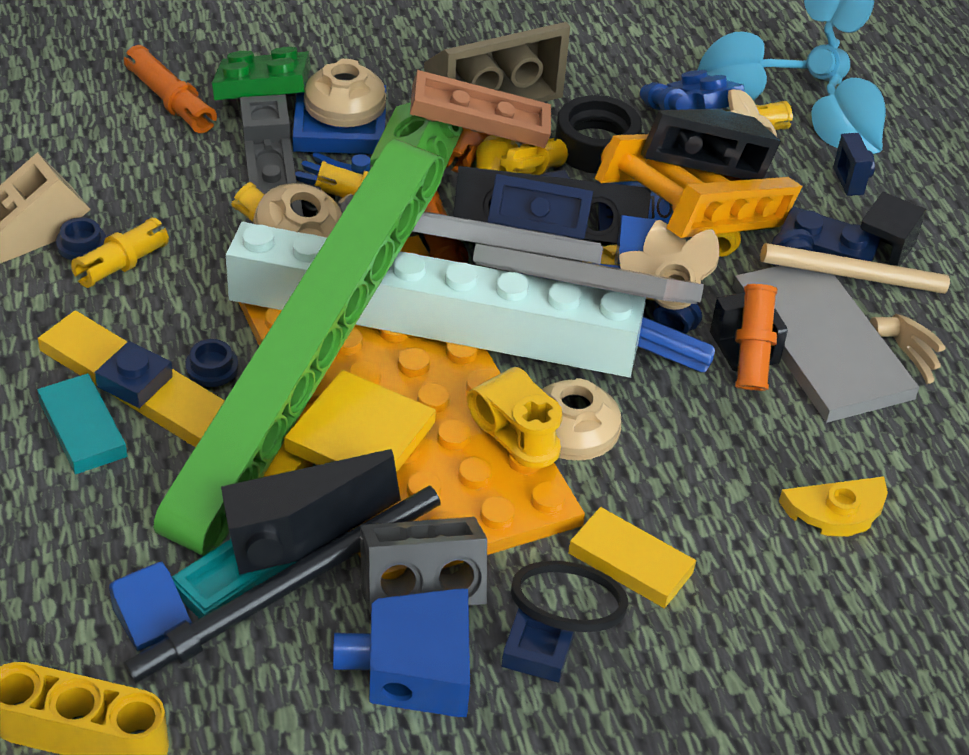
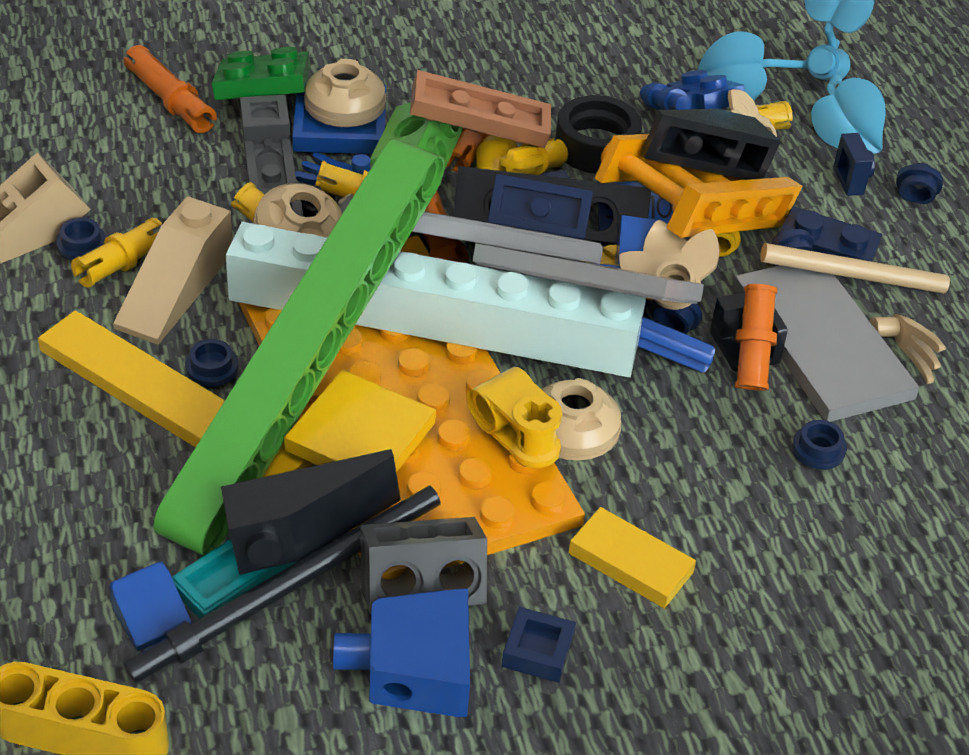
(82, 423): teal tile -> none
(134, 374): dark blue plate -> none
(176, 269): none -> tan slope
(519, 63): dark tan slope -> none
(565, 623): black piece -> none
(820, 445): none -> dark blue plate
(837, 507): yellow plate -> none
(895, 223): black panel -> none
(919, 183): none -> dark blue plate

